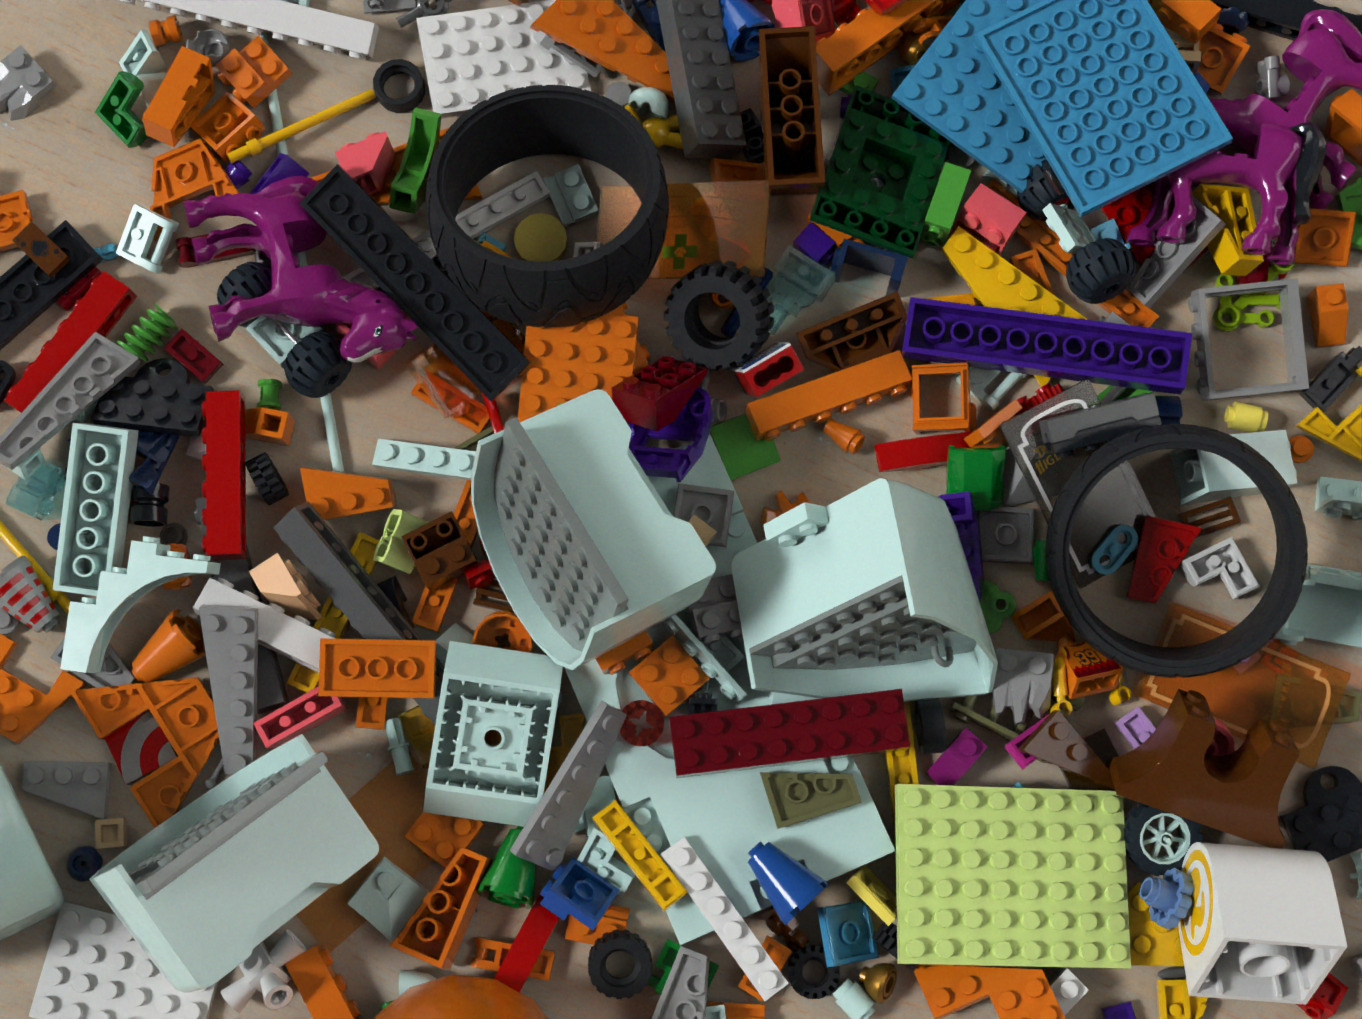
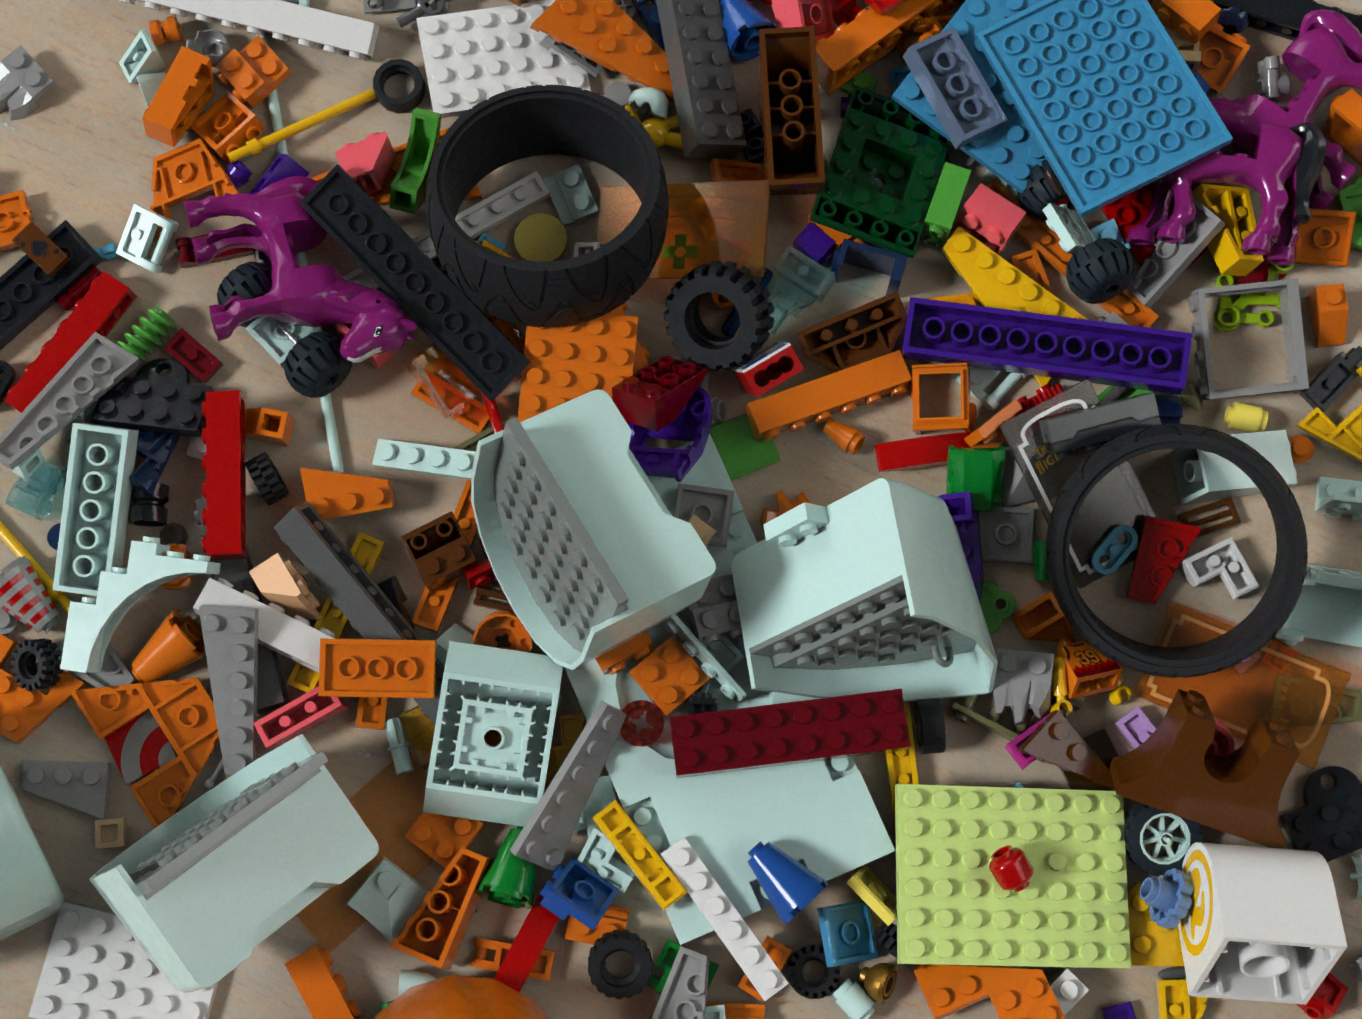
(25, 664): none -> black tyre
(74, 863): dark blue plate -> none
(116, 109): green brick -> none
(265, 973): white brick -> none
(269, 394): bright green bush -> none
(391, 548): yellowish green brick -> none
(793, 936): reddish brown plate -> none
(807, 796): olive wing -> none
(954, 87): none -> sand blue slope
(956, 758): magenta slope -> none
(1011, 868): none -> red head
(1191, 396): none -> olive slope

